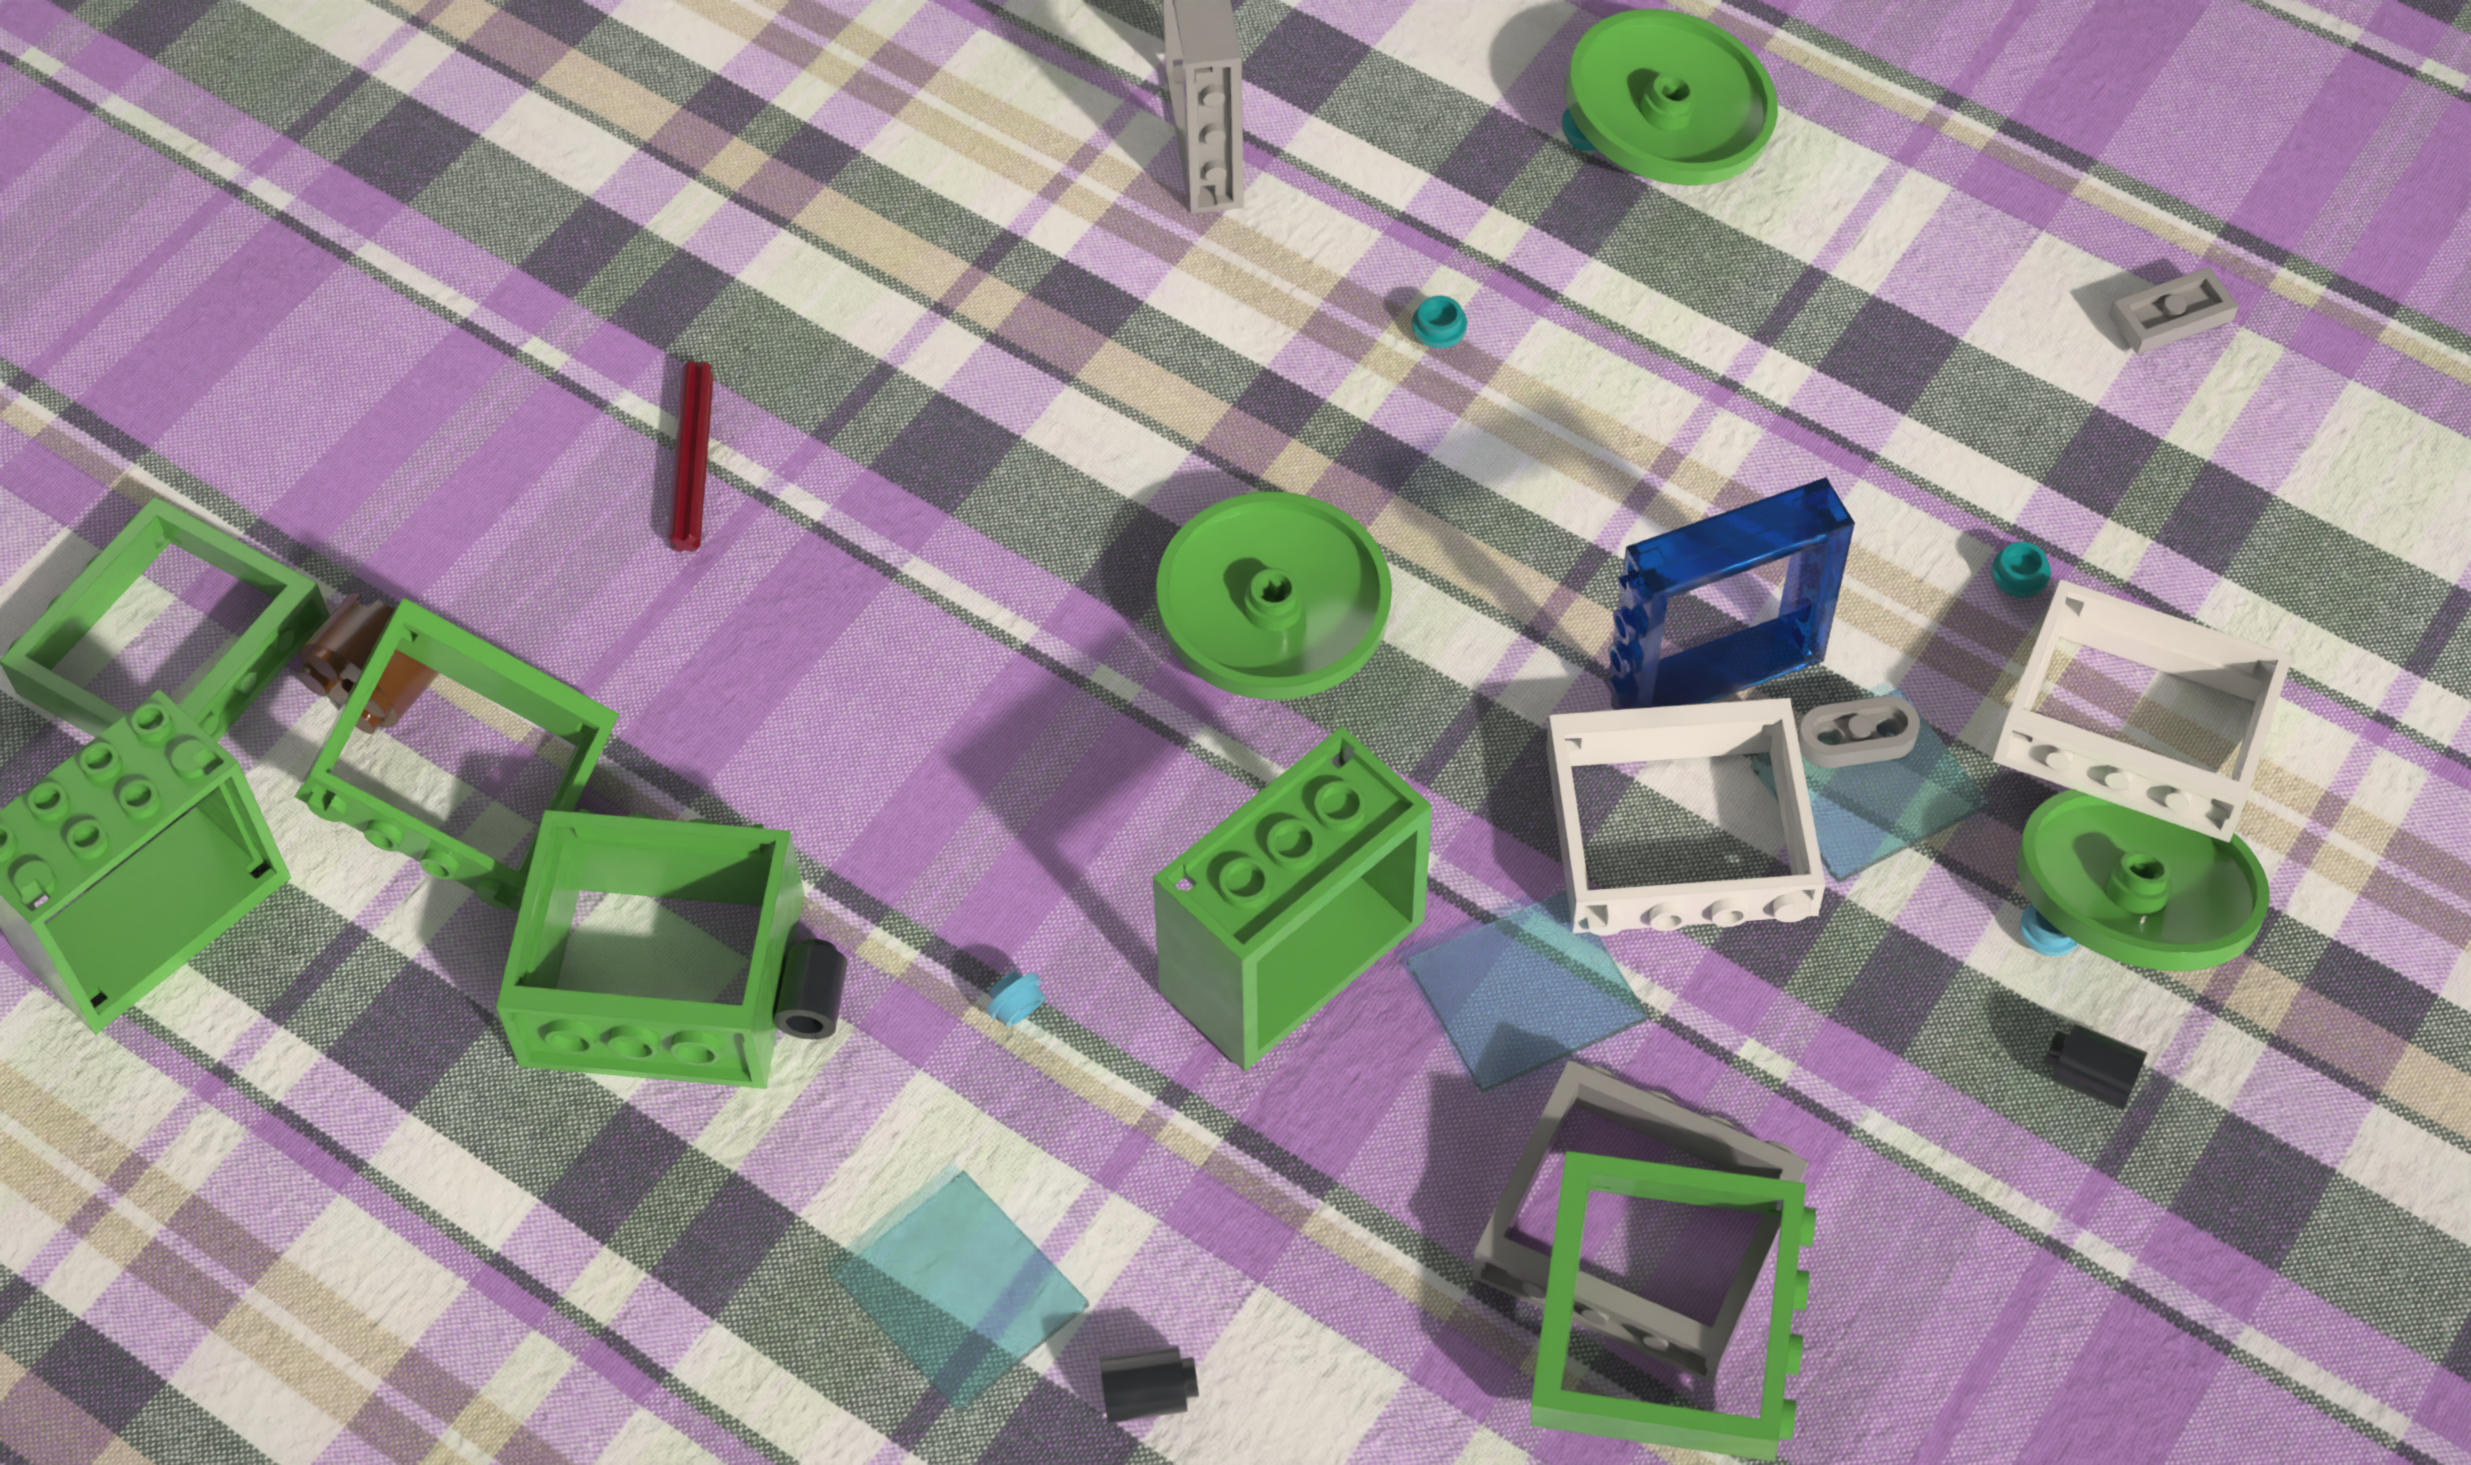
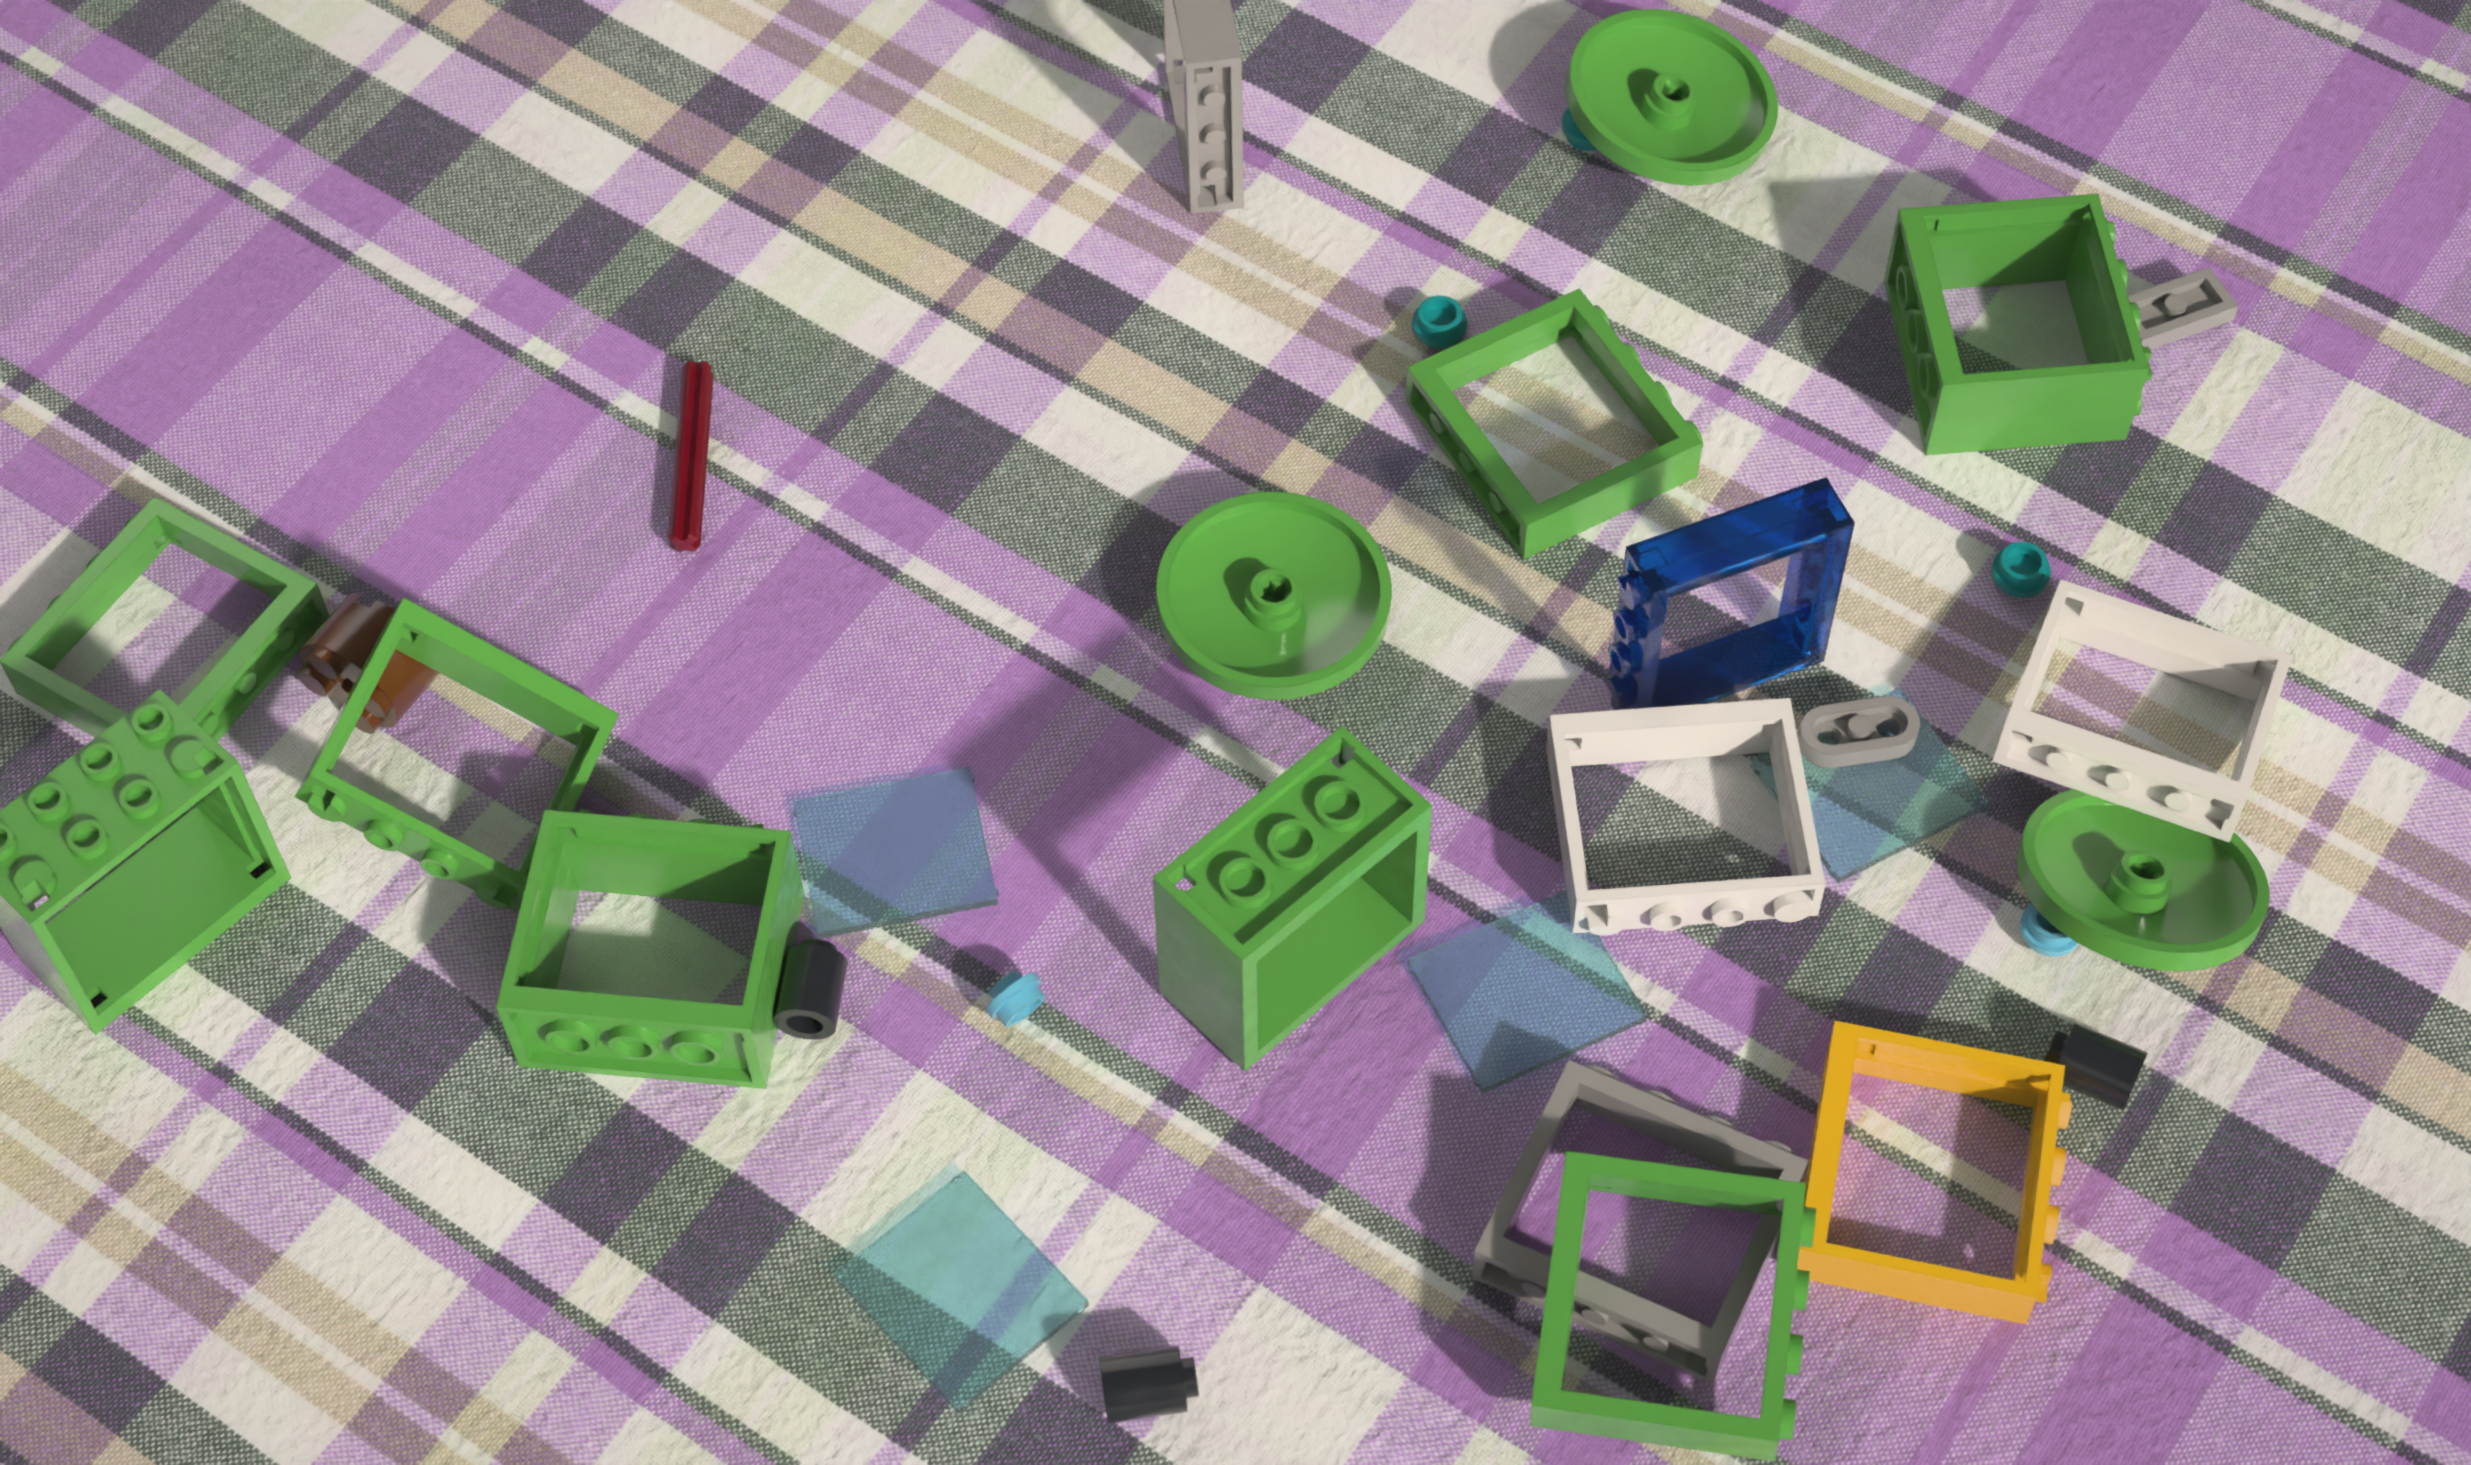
(894, 852): none -> clear light blue piece
(1523, 521): none -> bright green window
(1954, 1070): none -> yellow window
(2006, 246): none -> bright green window

